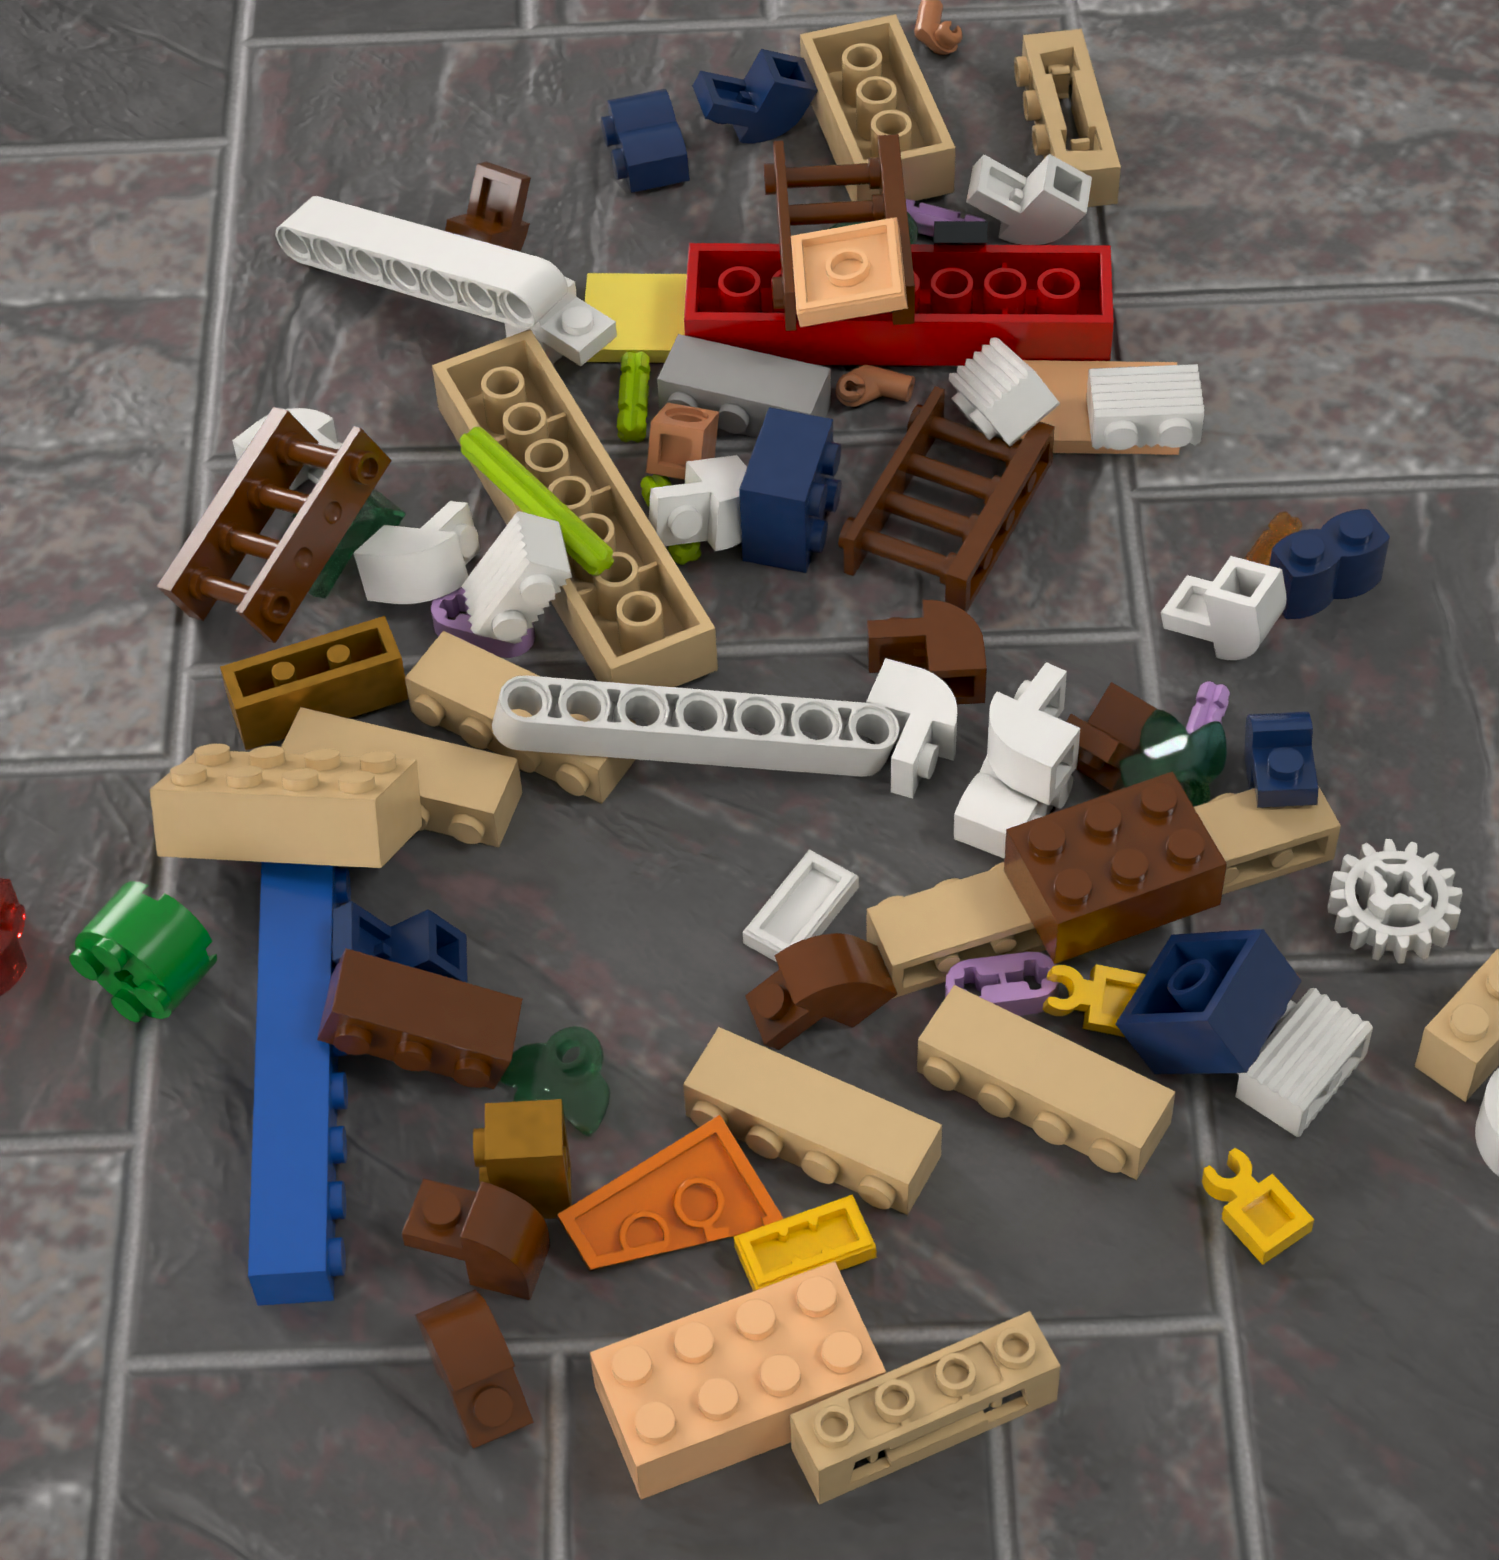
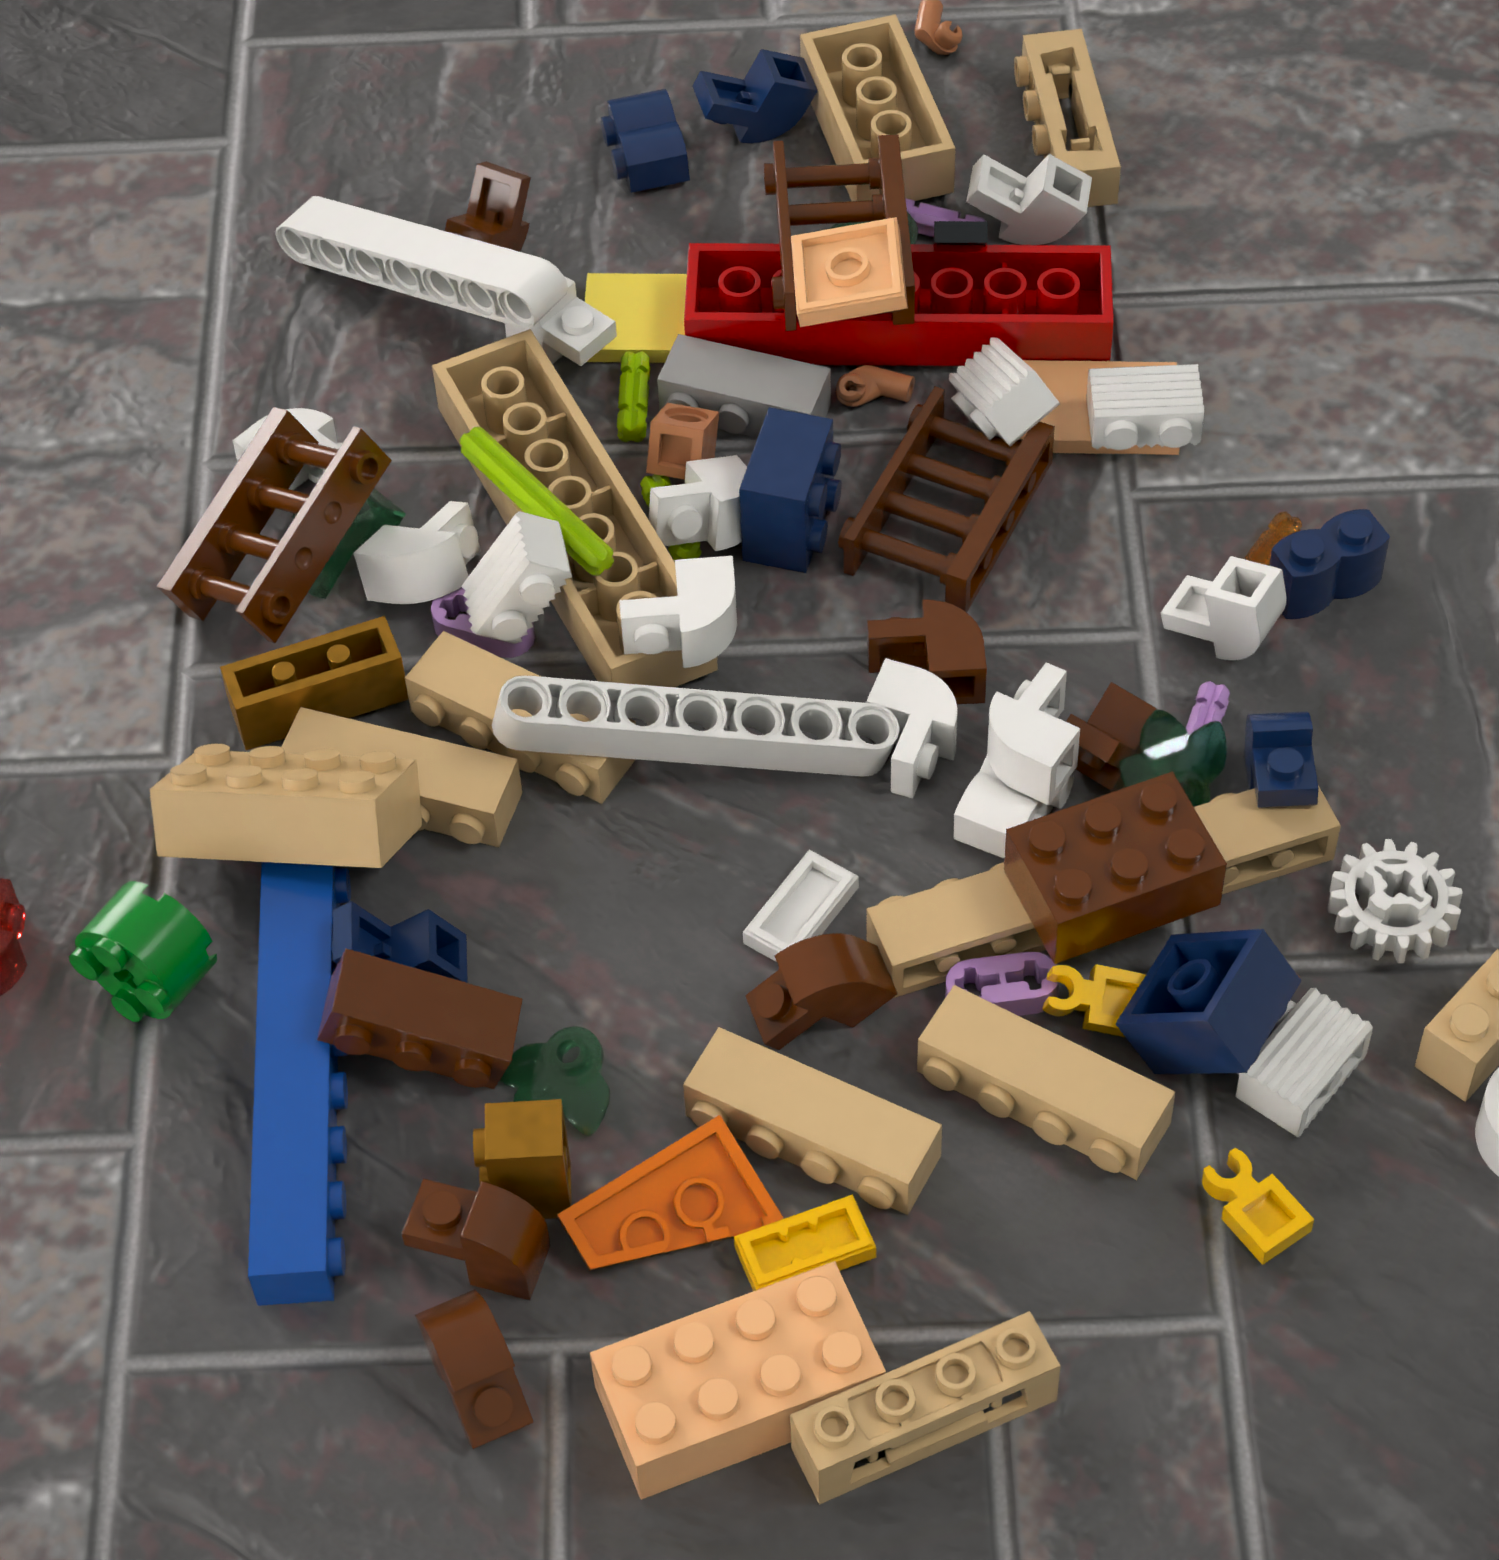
(695, 621): none -> white brick

